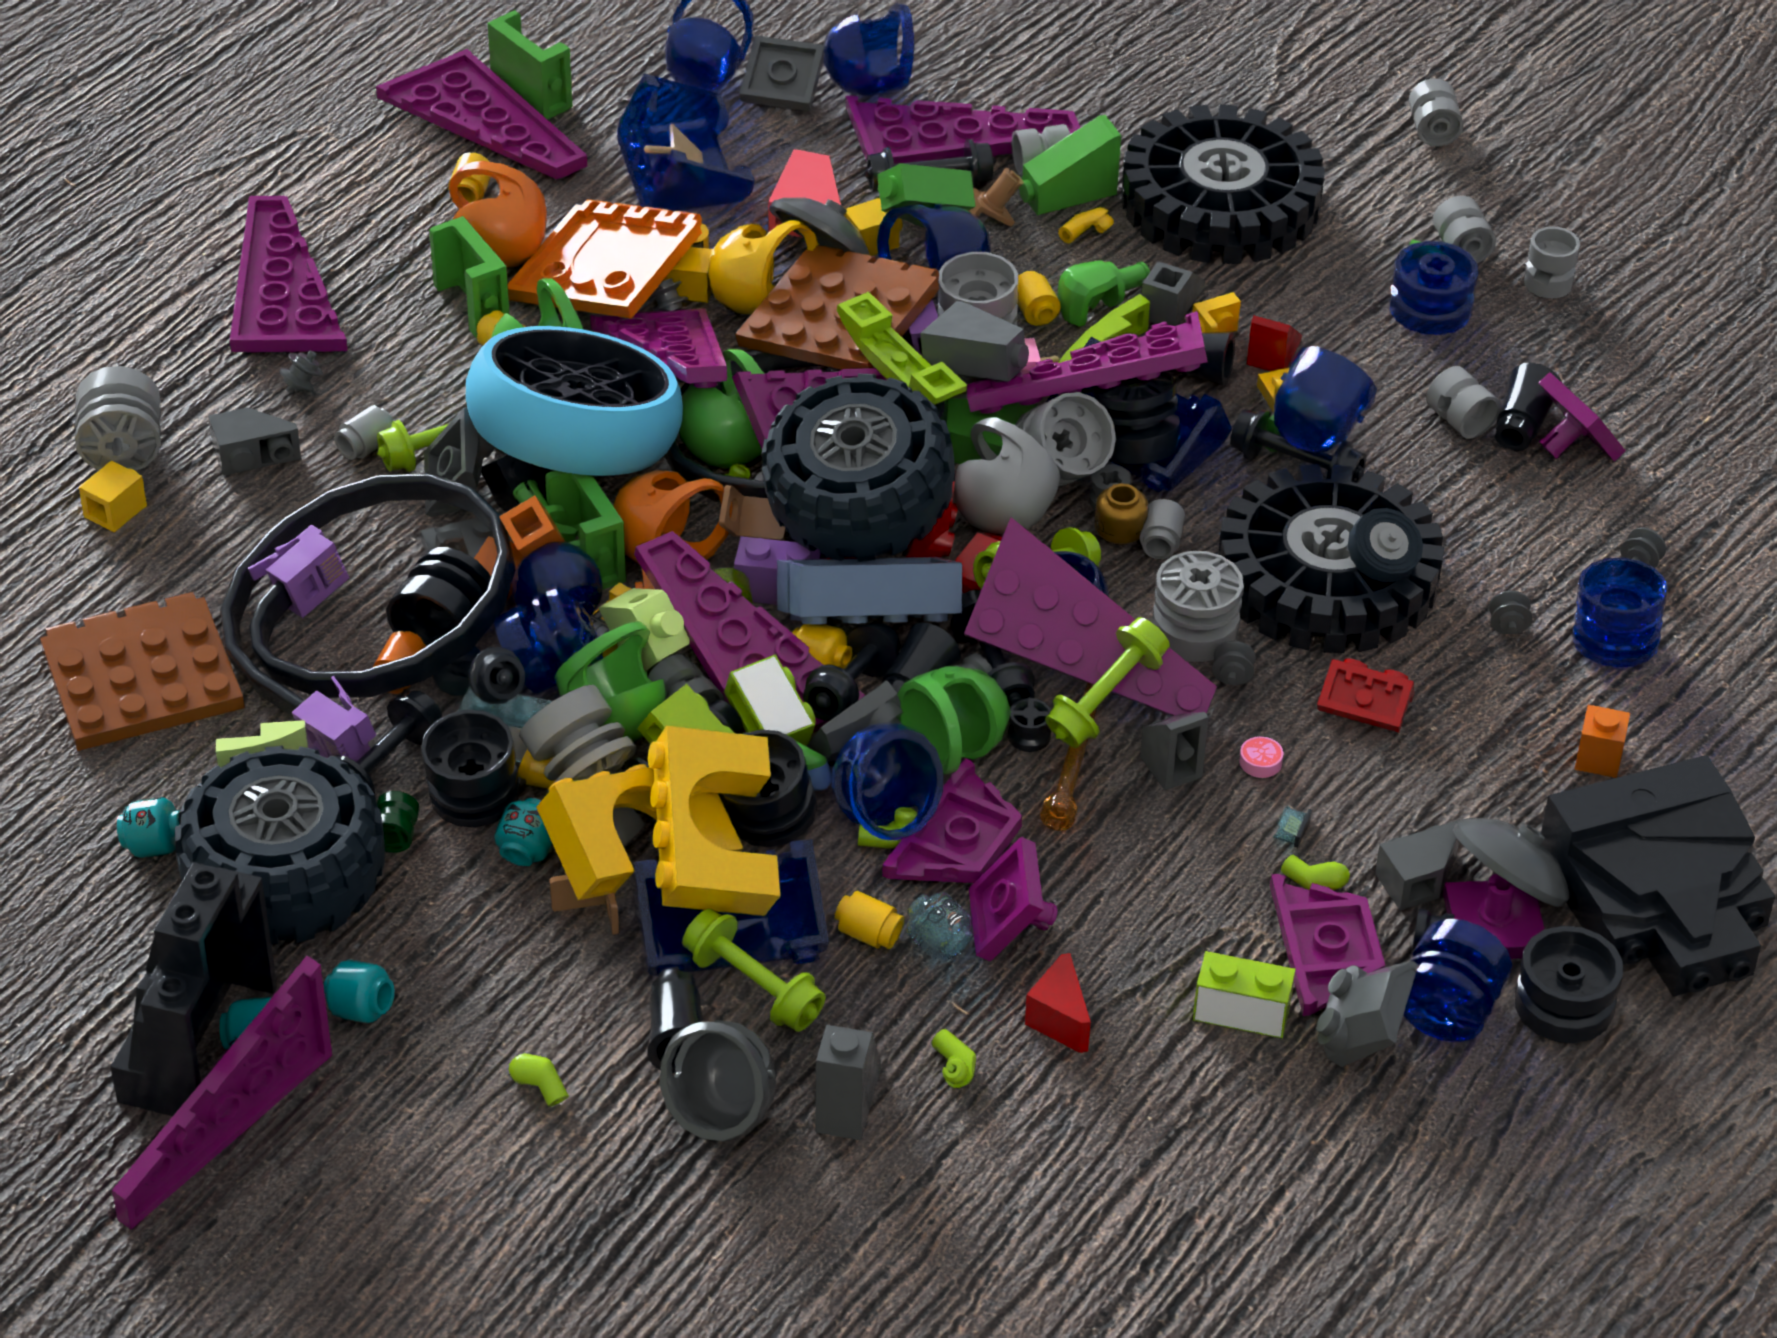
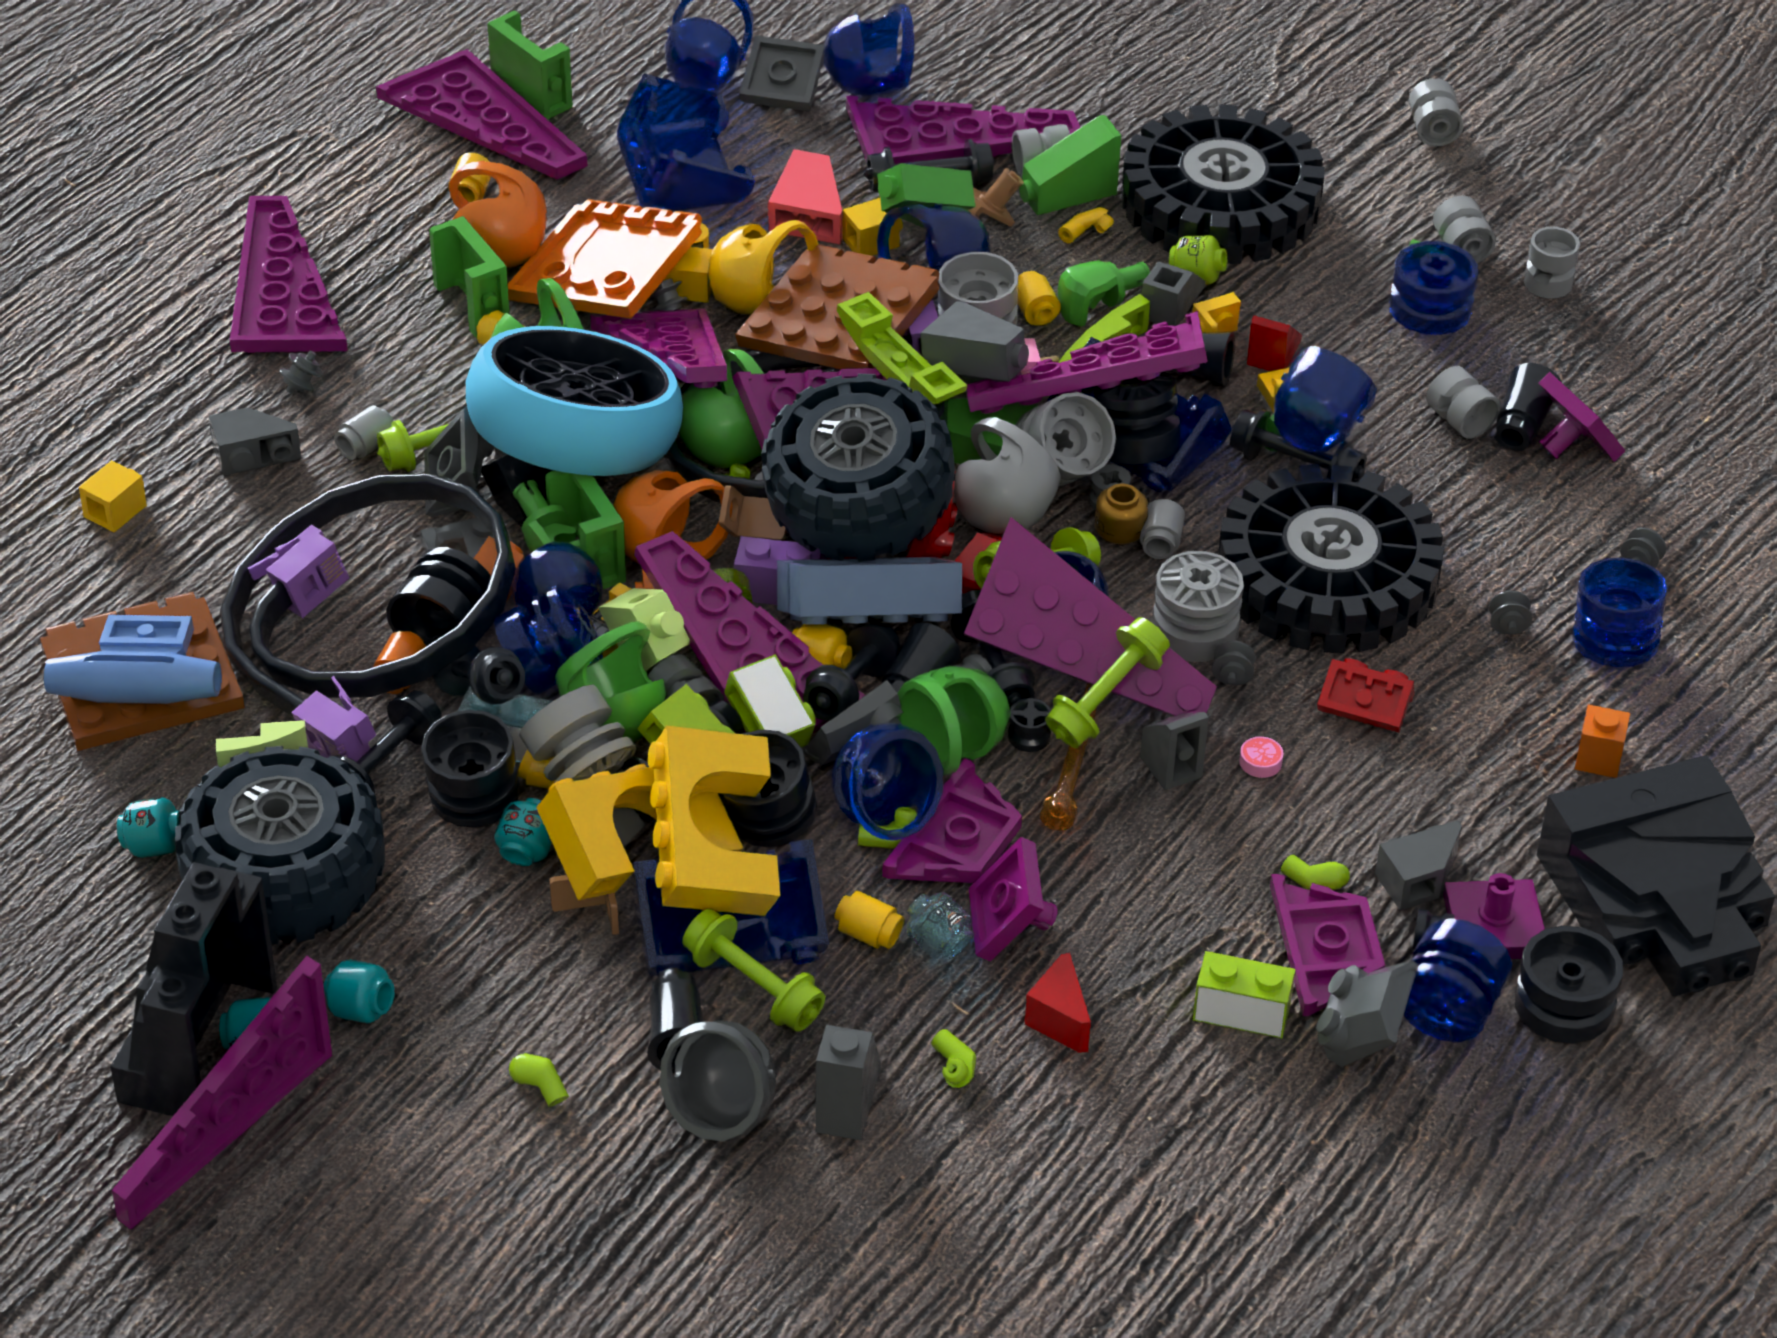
(118, 418): light grey wheel -> none
(137, 663): none -> medium blue plate
(399, 816): dark green wheel -> none
(530, 526): orange brick -> none
(680, 143): tan piece -> none
(817, 768): arm -> none
(824, 220): dark grey dish -> none
(1200, 256): none -> lime head
(1293, 825): clear light blue piece -> none
(1385, 545): black wheel -> none
(1515, 856): dark grey dish -> none

